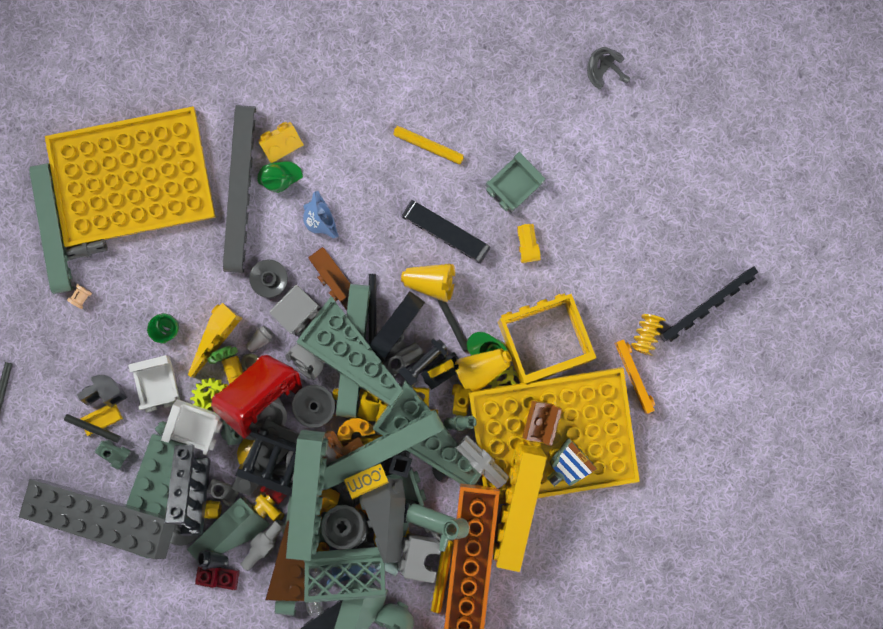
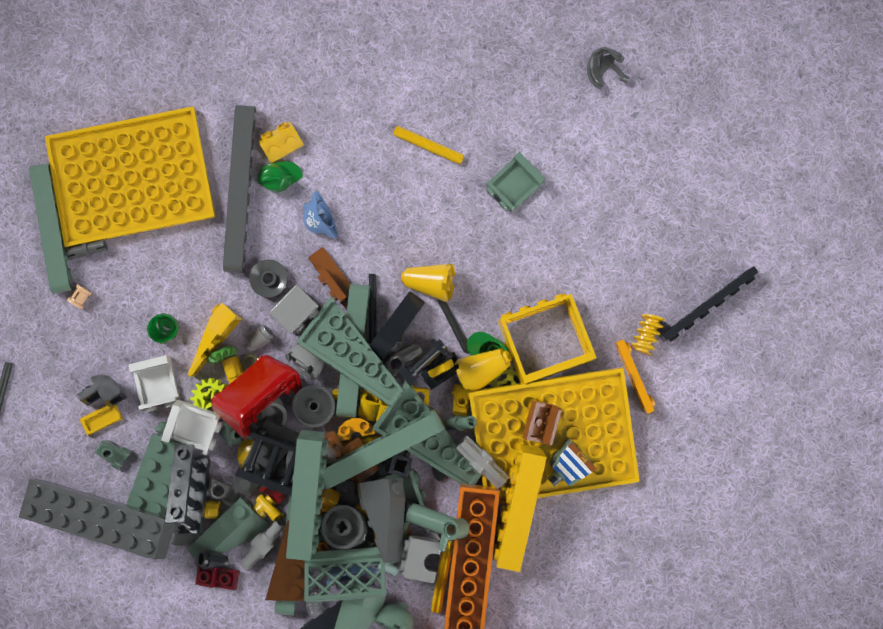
(92, 428): pearl dark grey bar -> none
(366, 481): yellow tile -> none
(445, 230): black beam -> none
(528, 247): yellow piece -> none

